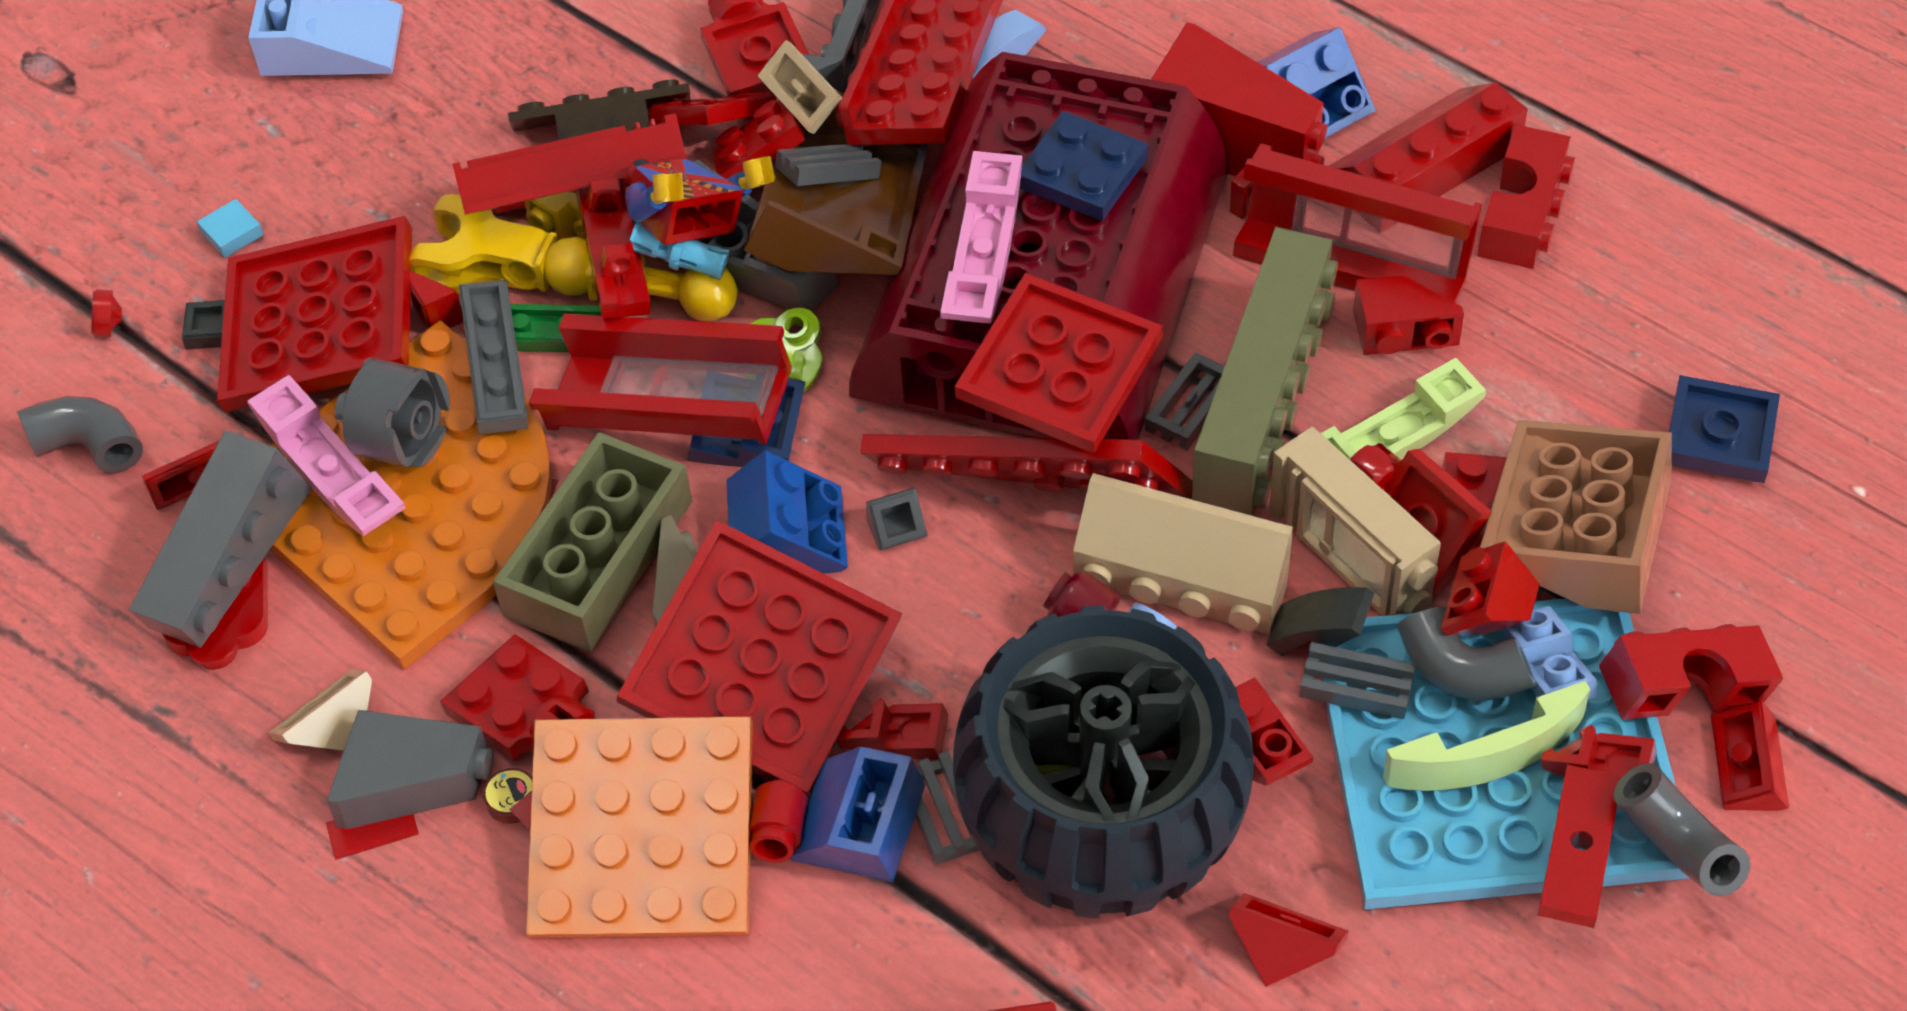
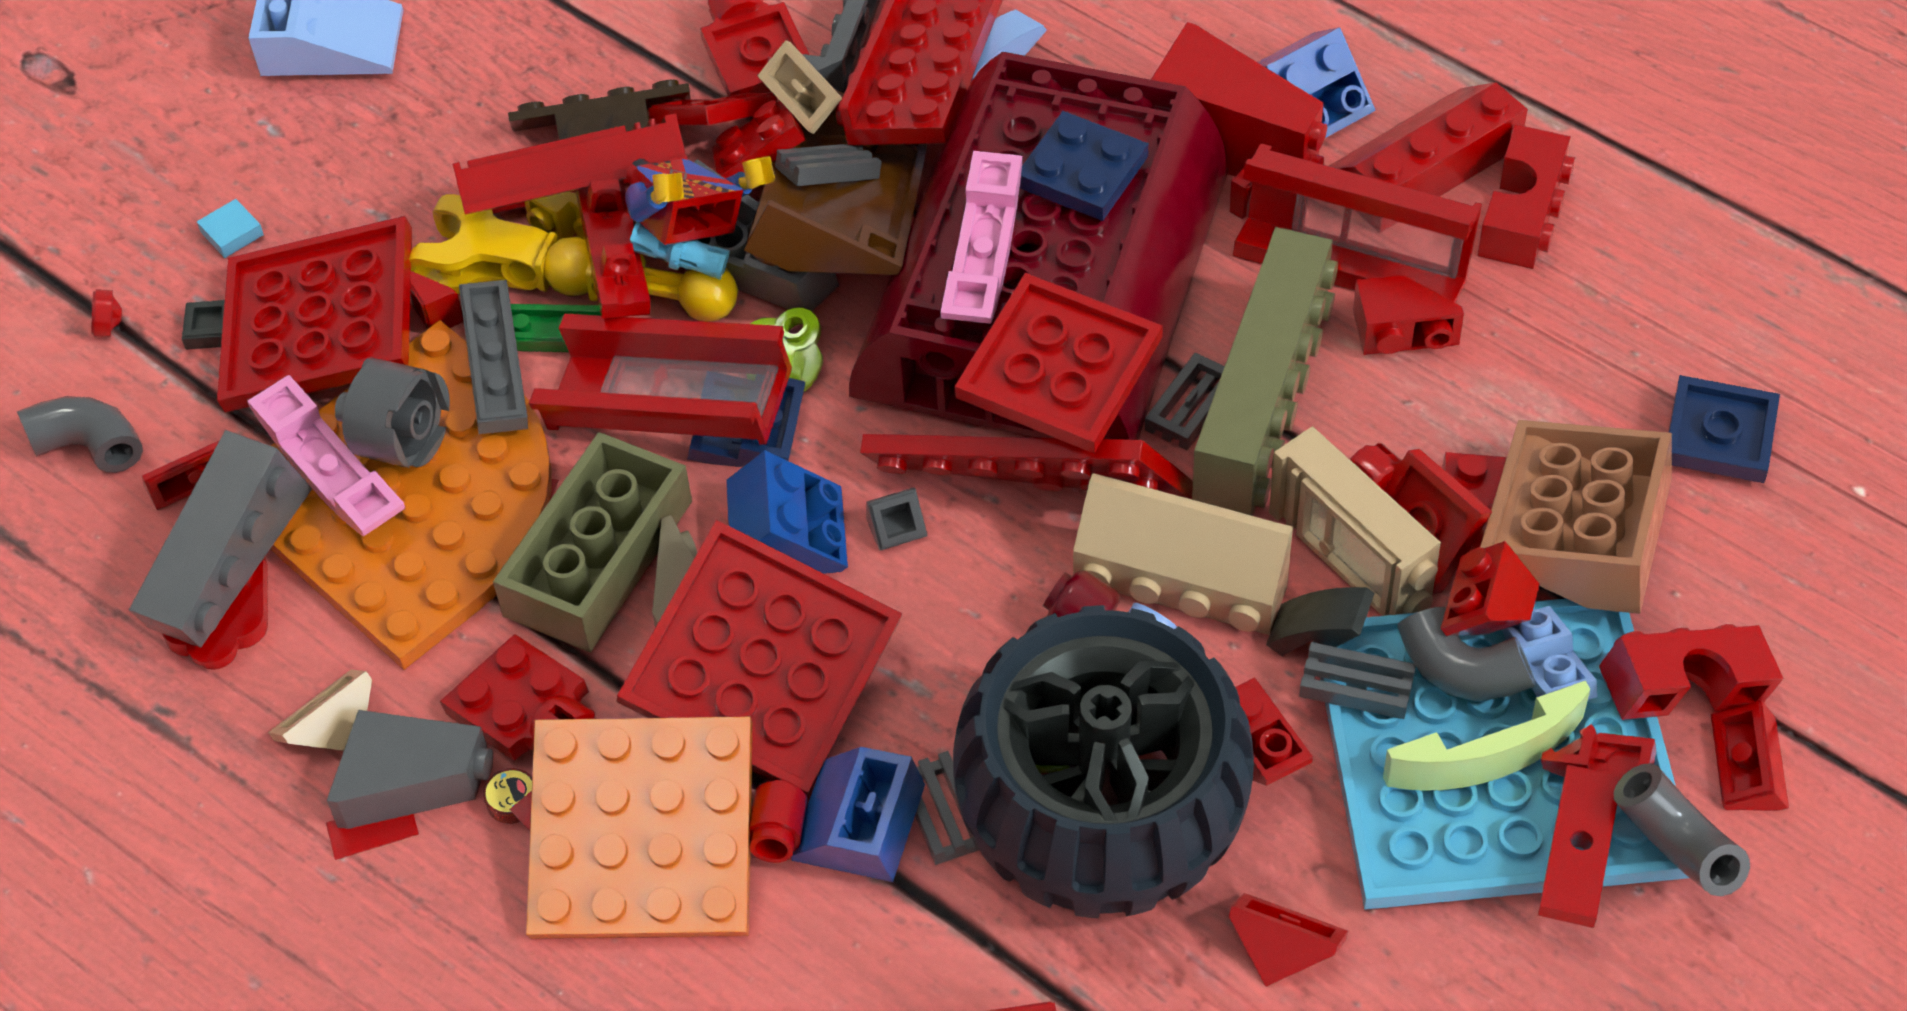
(900, 729): red slope -> none
(1418, 419): yellowish green slope -> none

